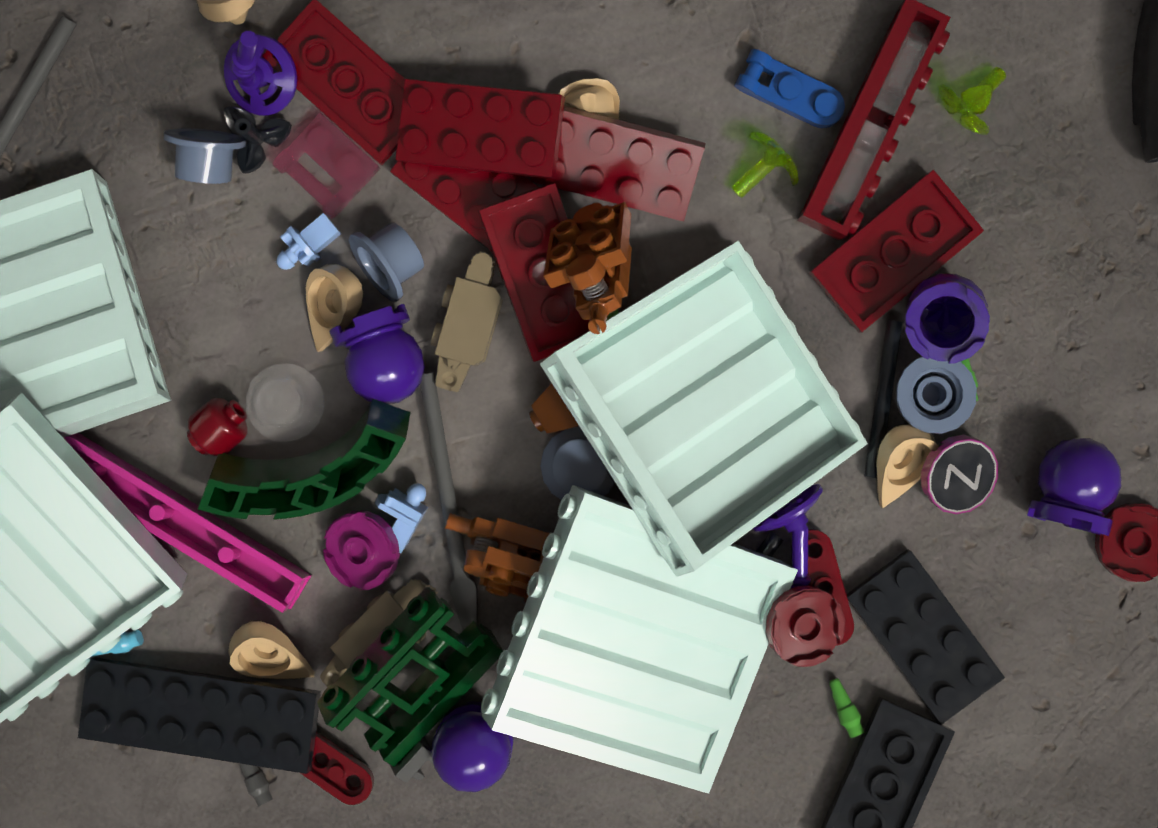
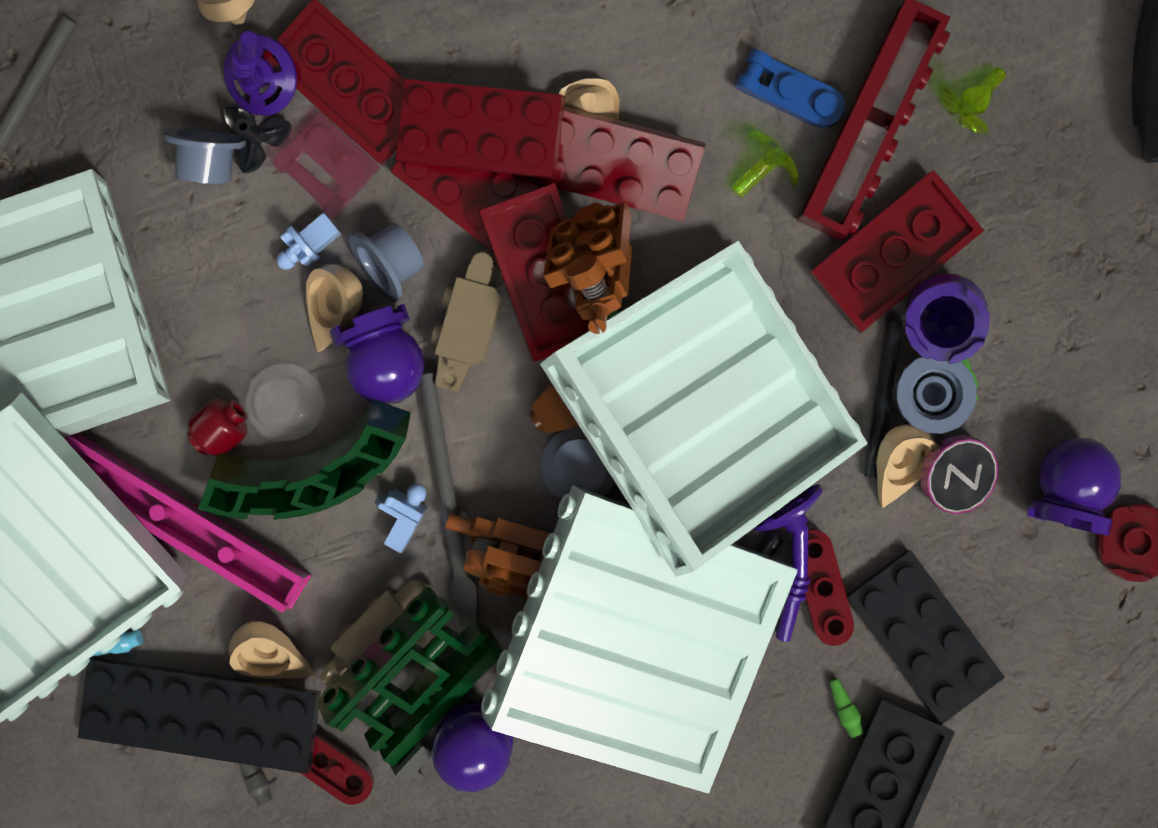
(361, 550): magenta tile -> none
(805, 626): dark red tile -> none

